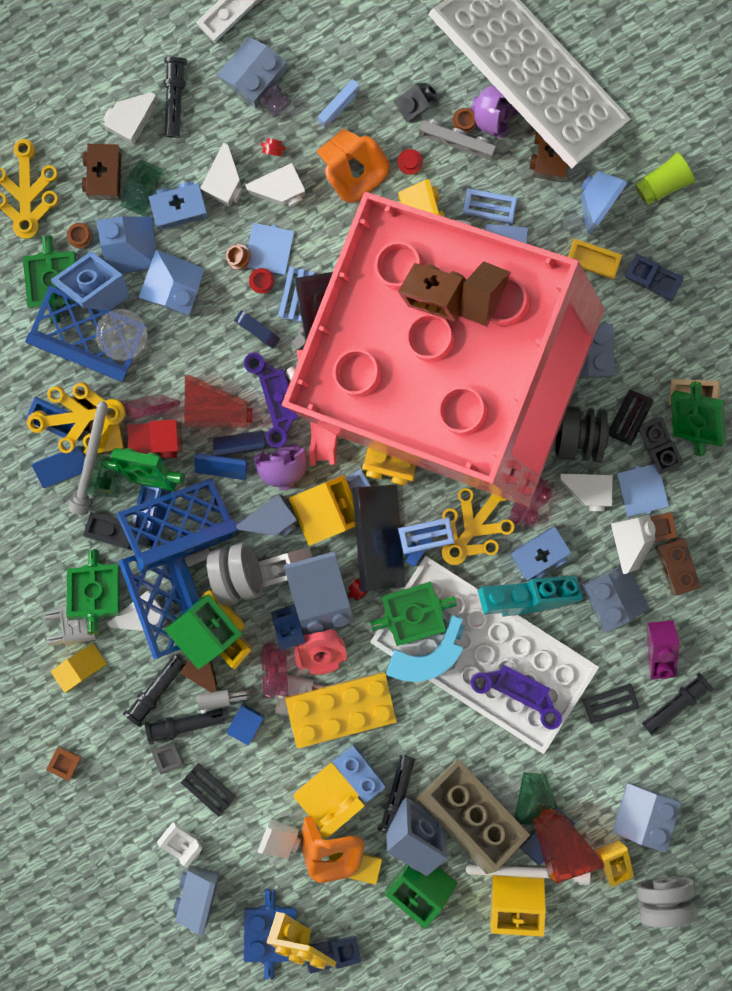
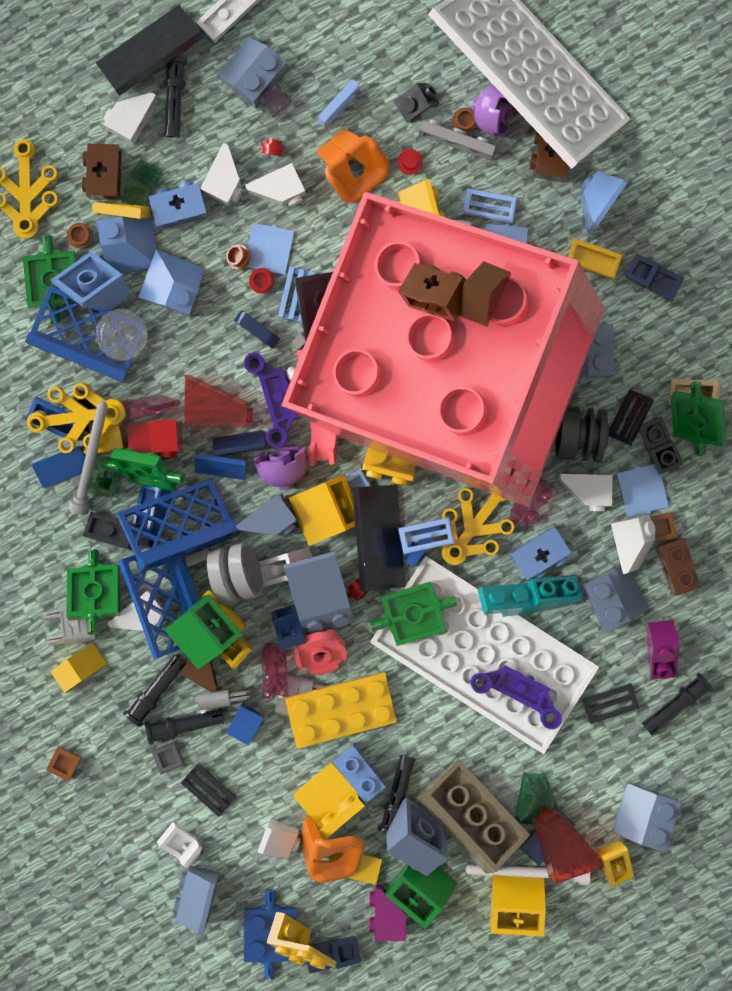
(121, 209): none -> yellow tile
(149, 50): none -> black tile
(389, 919): none -> magenta slope
(430, 665): medium azure arch -> none
(665, 180): lime plant -> none
(667, 901): light grey wheel -> none

